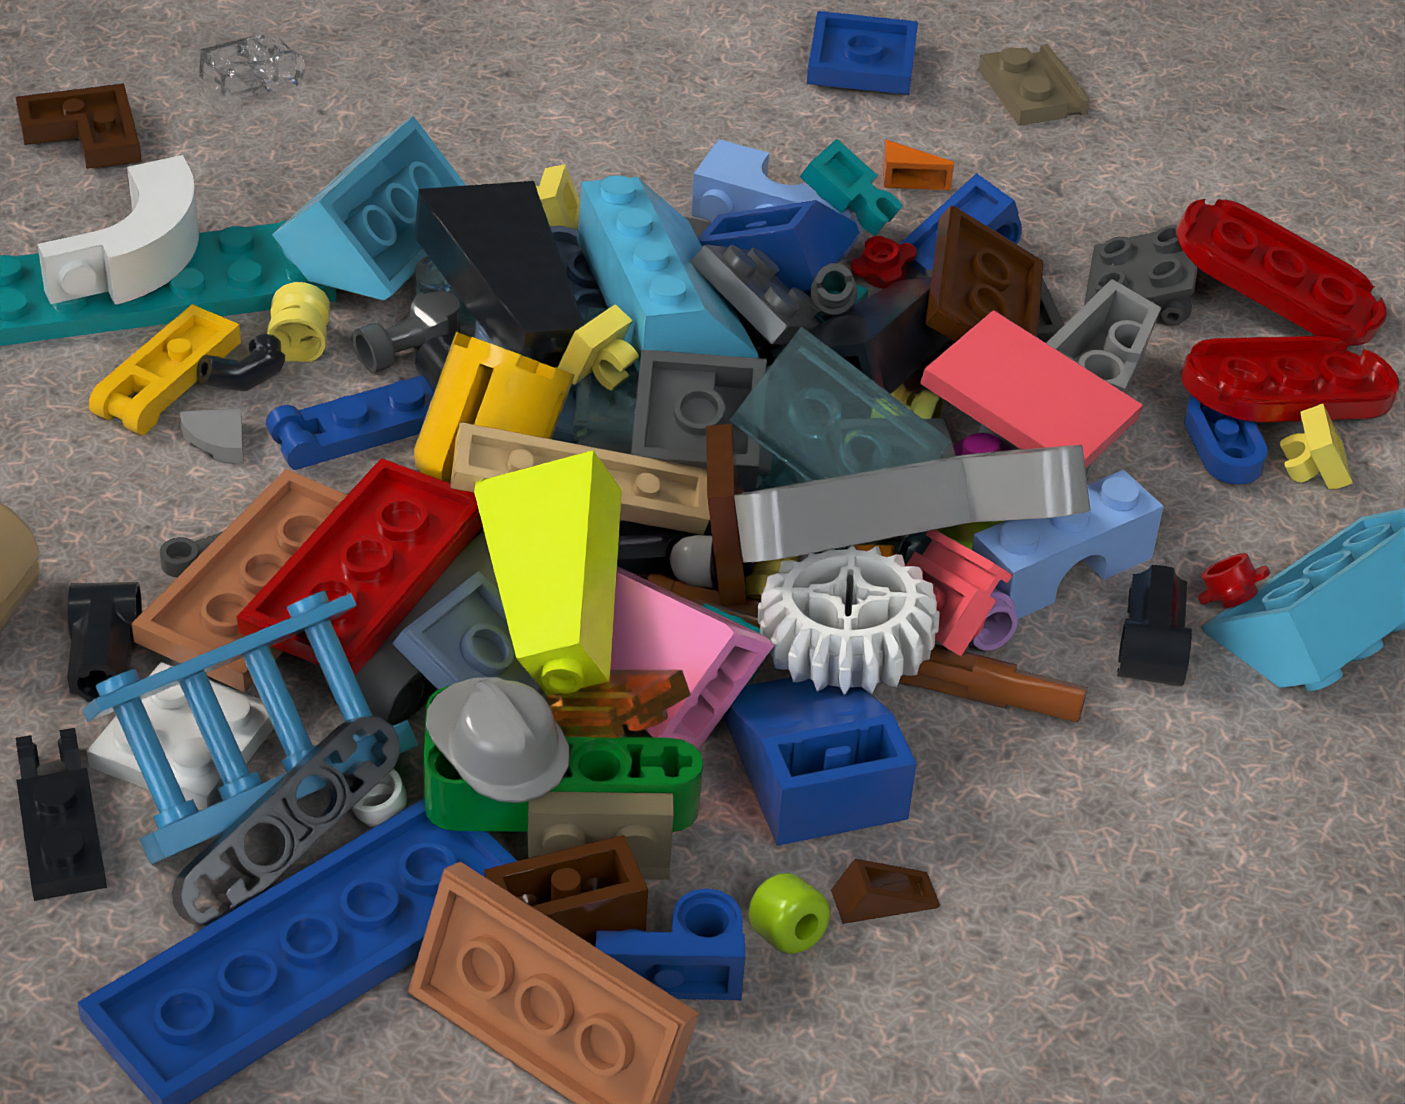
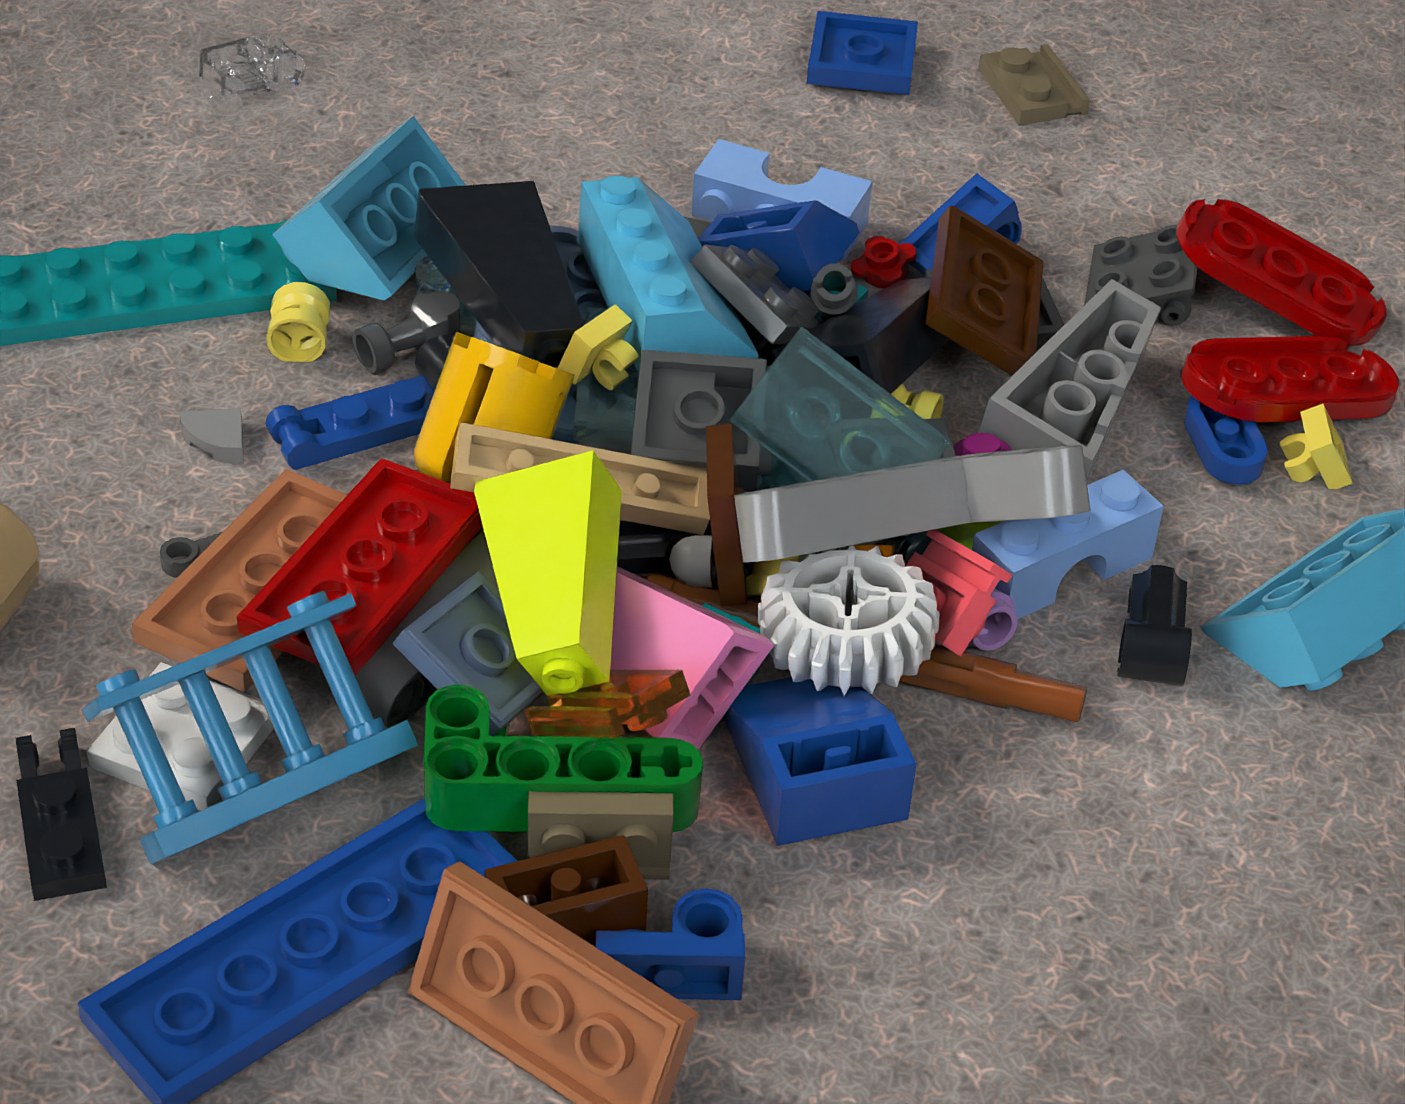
(93, 114): reddish brown plate -> none
(100, 633): black piece -> none
(136, 252): white arch -> none
(163, 369): yellow plate -> none
(243, 374): black arm -> none
(282, 813): black beam -> none
(382, 800): white hinge -> none
(499, 738): light grey piece -> none
(559, 197): light yellow tile -> none
(789, 913): lime piece -> none
(847, 182): teal plate -> none
(881, 890): reddish brown piece -> none
(915, 168): orange piece -> none
(1029, 390): coral tile -> none
(1232, 581): red plate -> none

